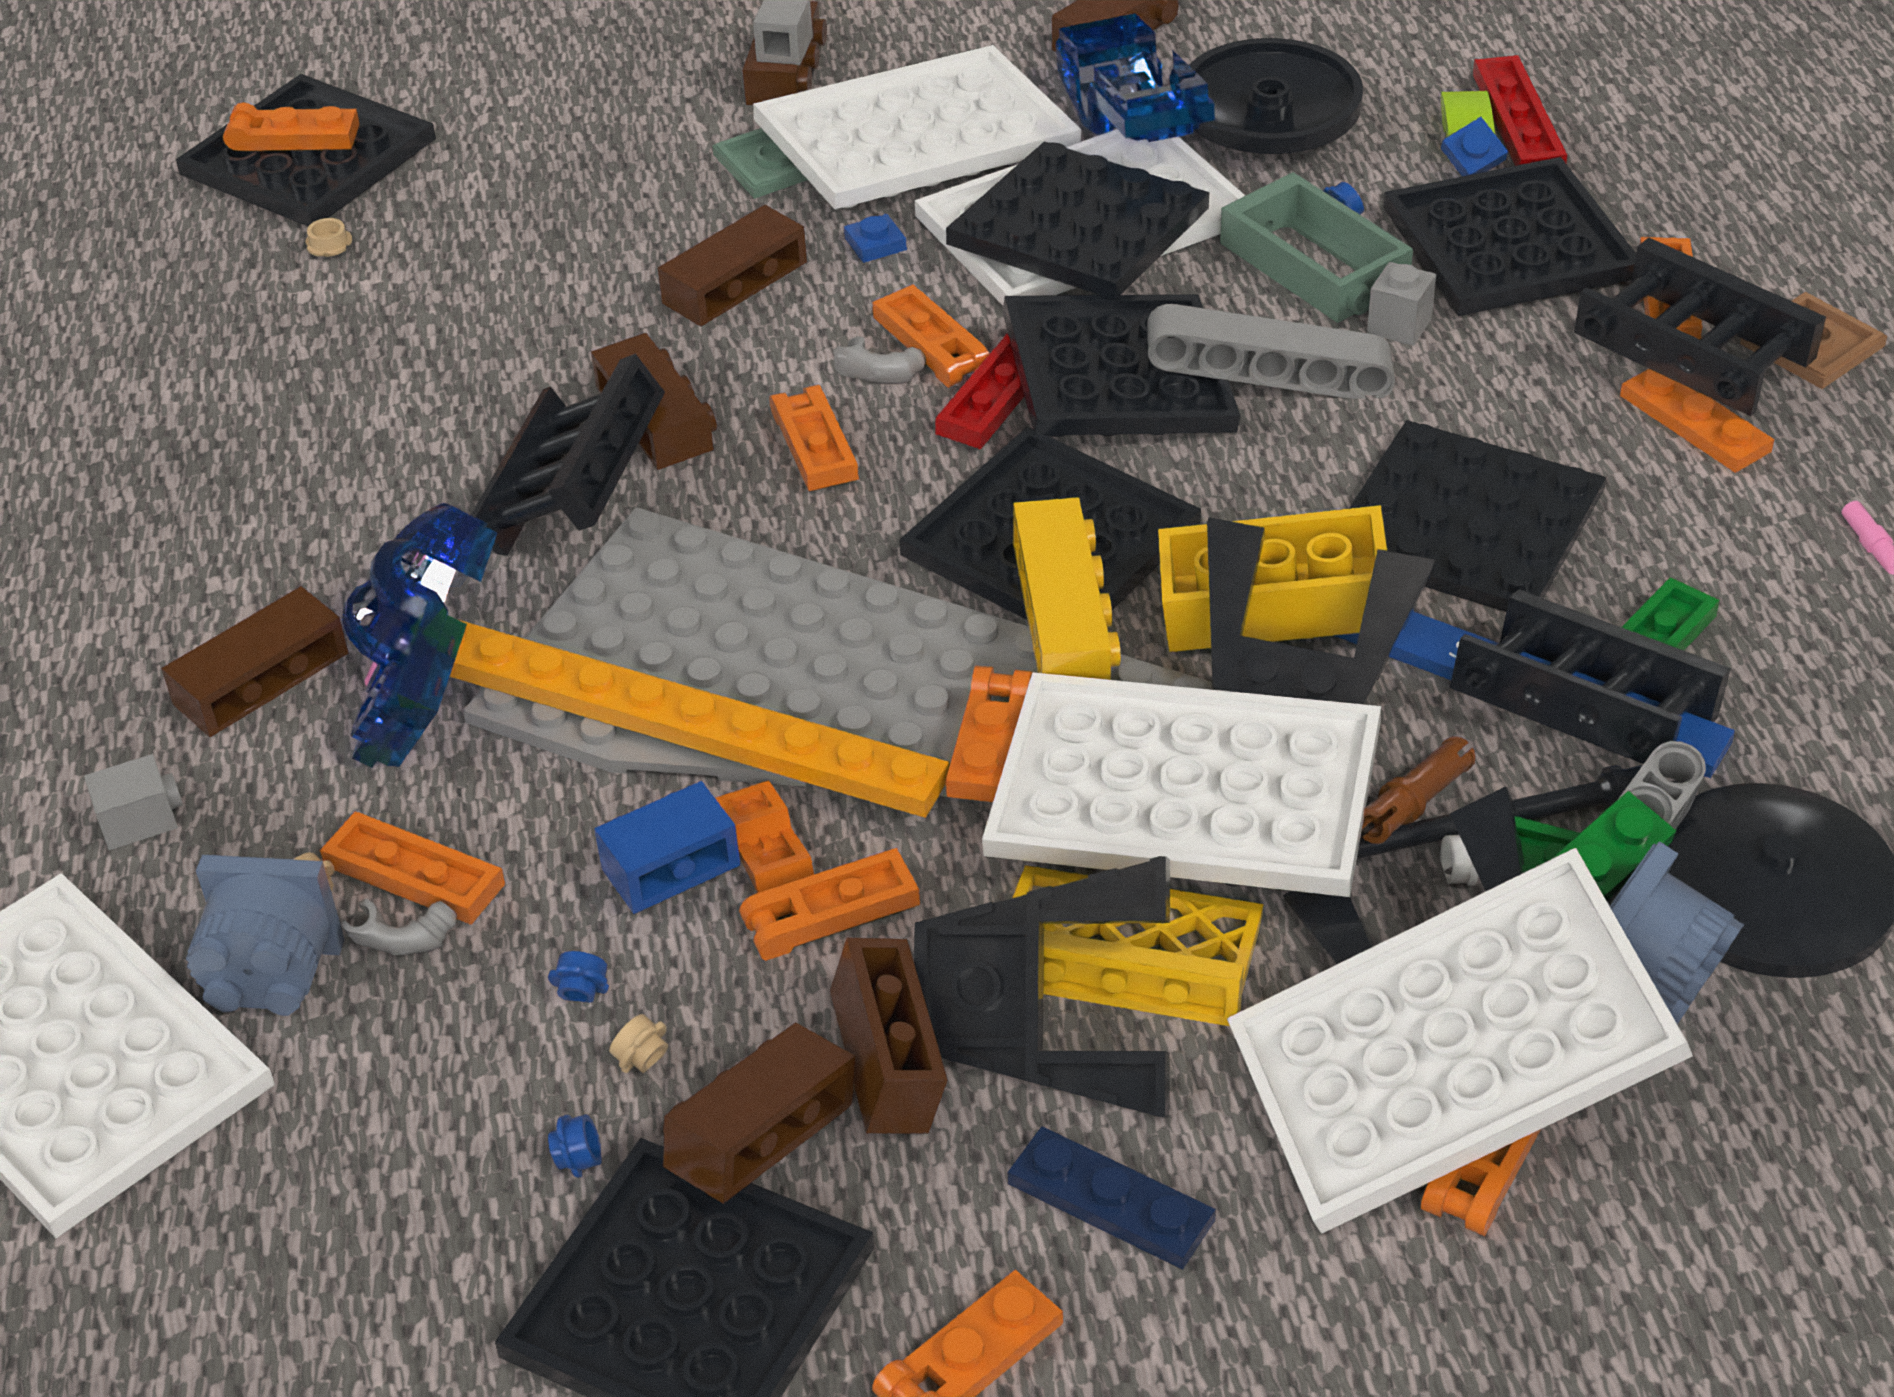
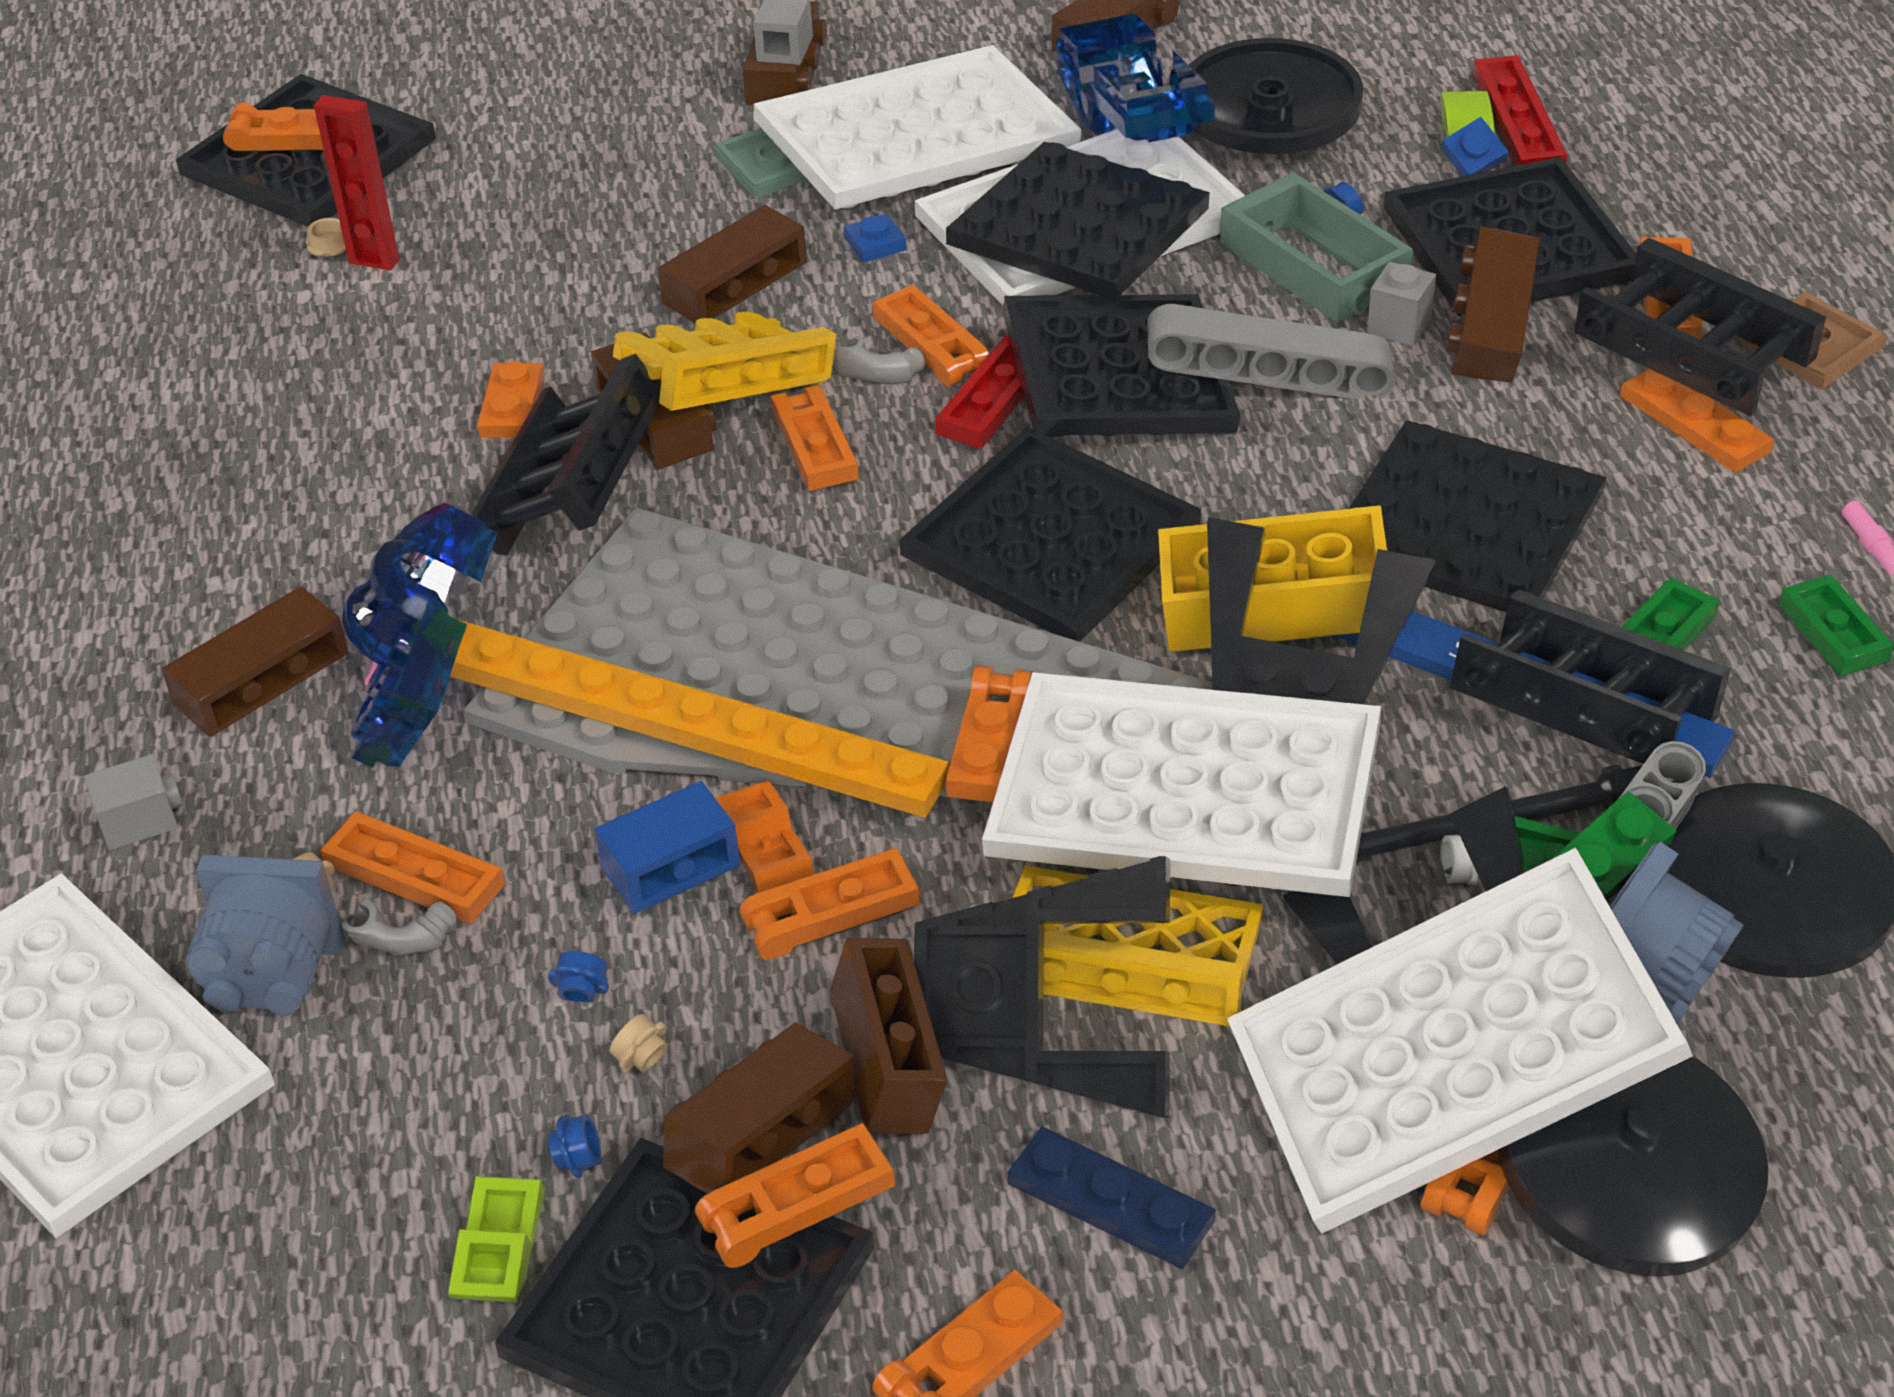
(357, 182): none -> red plate
(498, 1239): none -> lime slope
(509, 398): none -> orange plate
(729, 360): none -> yellow fence
(794, 1194): none -> orange plate
(1062, 589): yellow brick -> none
(1405, 797): dark orange pin -> none
(1493, 305): none -> reddish brown brick
(1646, 1175): none -> black dish
(1836, 625): none -> green plate

